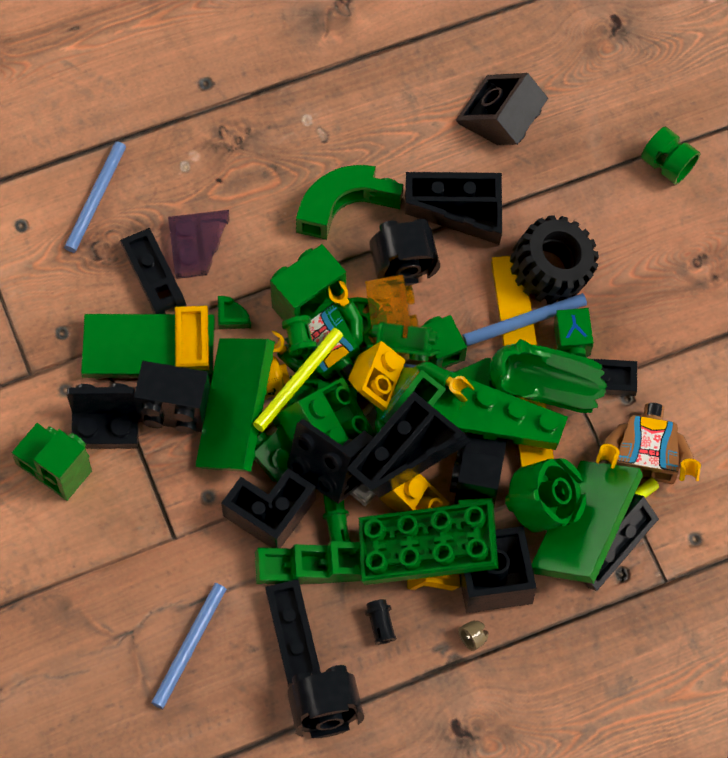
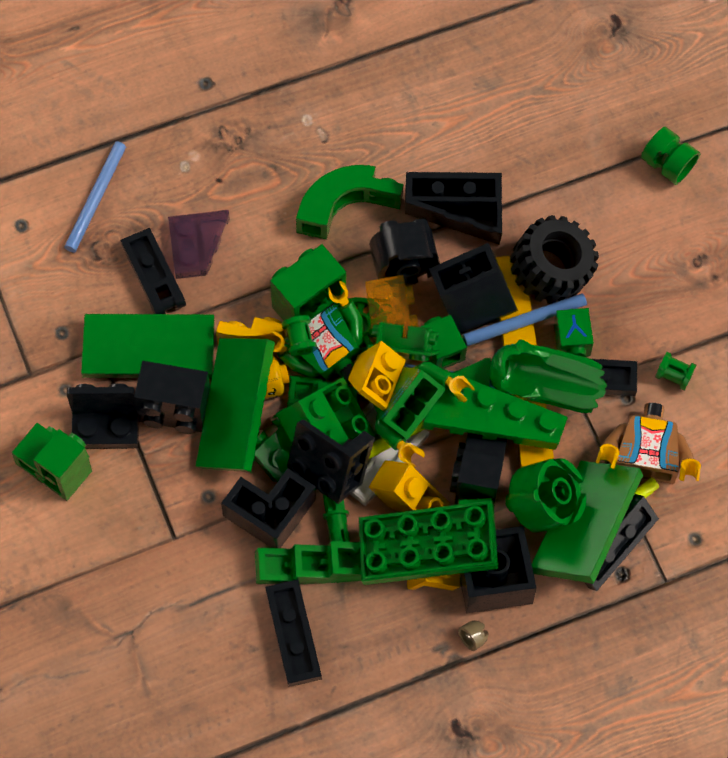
(188, 646): medium blue bar -> none
(192, 337): yellow tile -> none
(231, 314): green tile -> none
(260, 329): none -> yellow slope
(297, 379): neon yellow bar -> none
(325, 702): black brick -> none
(380, 621): black pin -> none
(406, 446): black wedge -> none
(473, 289): none -> black slope
(503, 108): black slope -> none
(675, 371): none -> green bush

